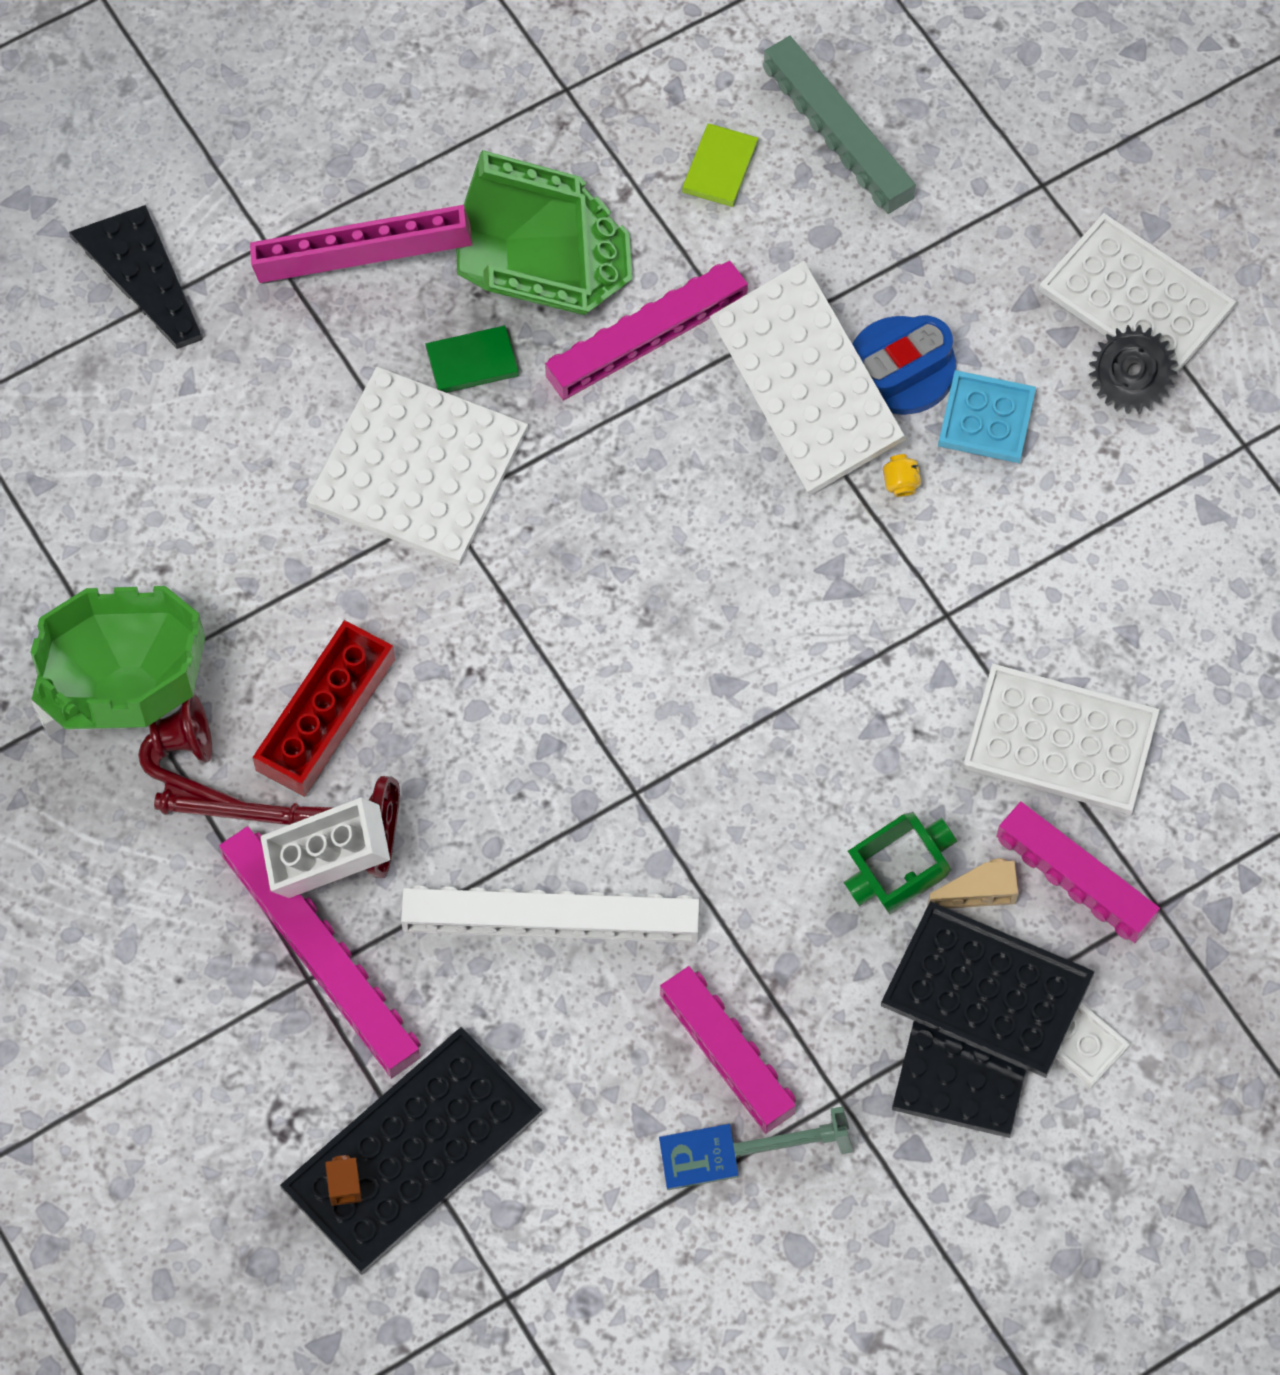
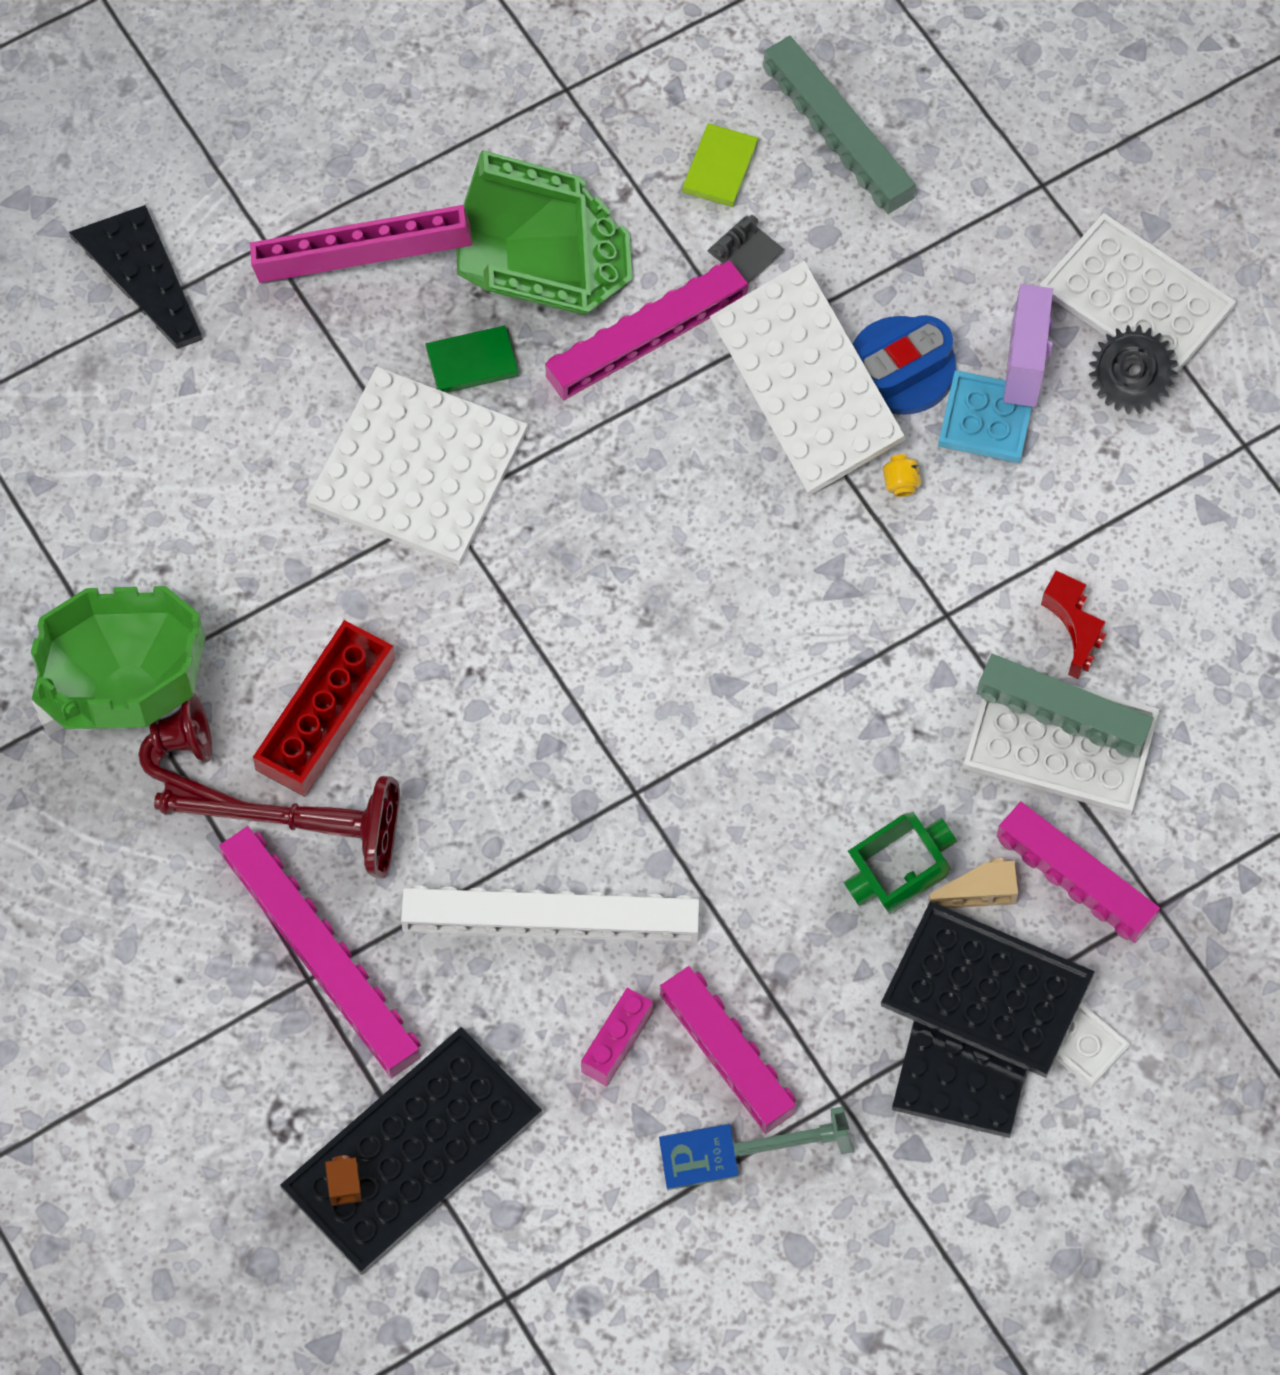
(325, 847): white brick -> none
(616, 1036): none -> dark pink brick
(746, 248): none -> dark grey hinge
(1028, 345): none -> lavender brick
(1064, 706): none -> sand green brick
(1066, 600): none -> red arch

